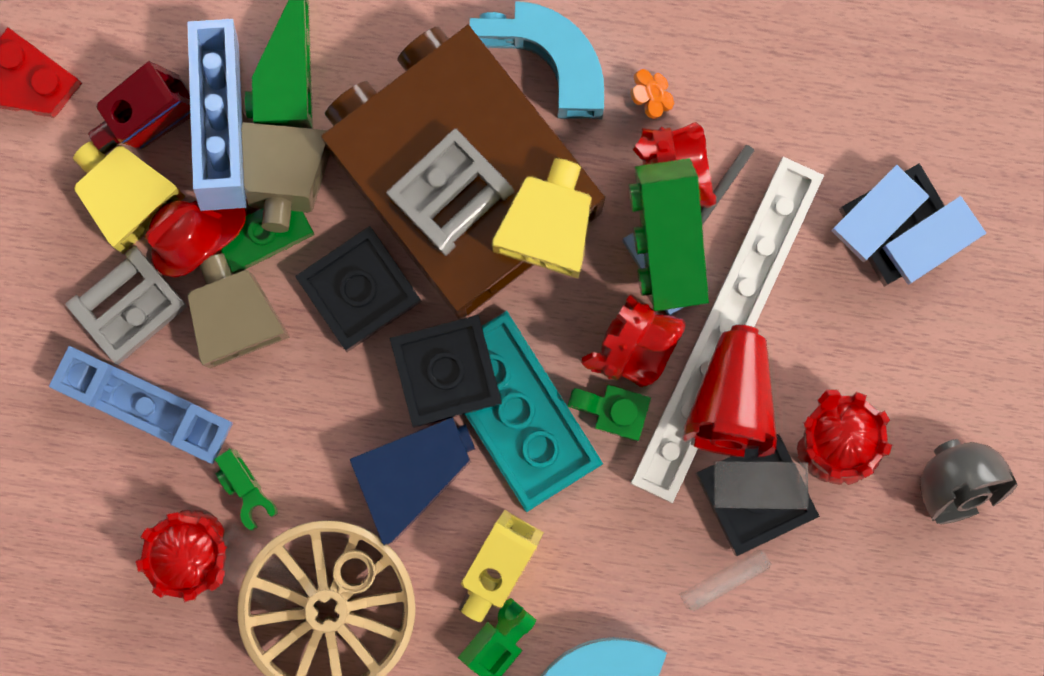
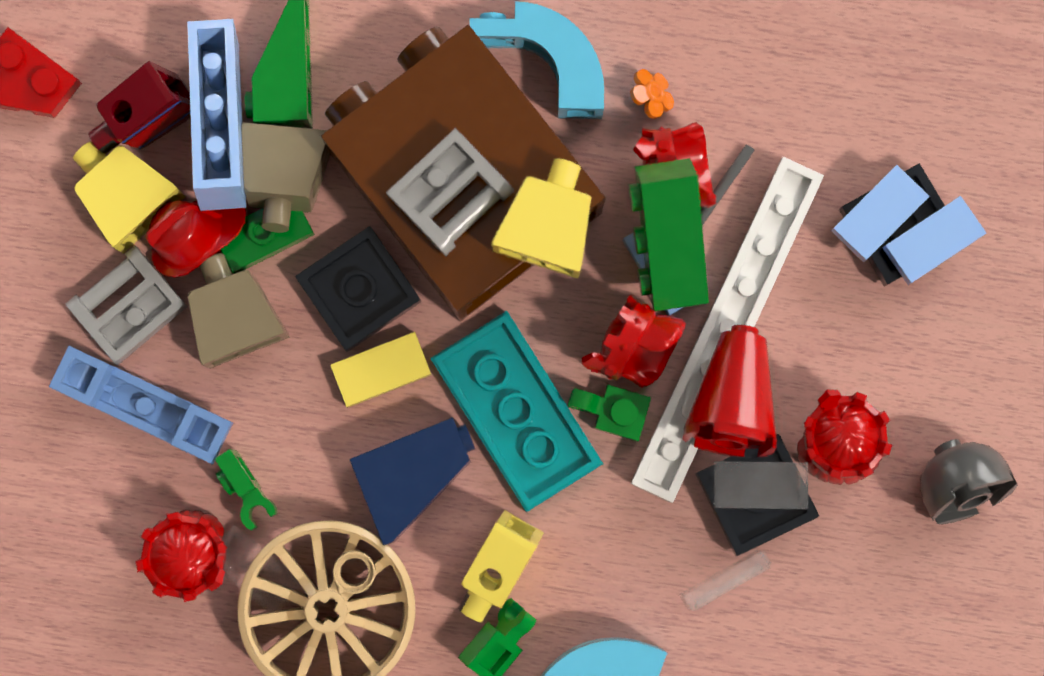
(381, 369): none -> light yellow tile
(445, 371): black plate -> none

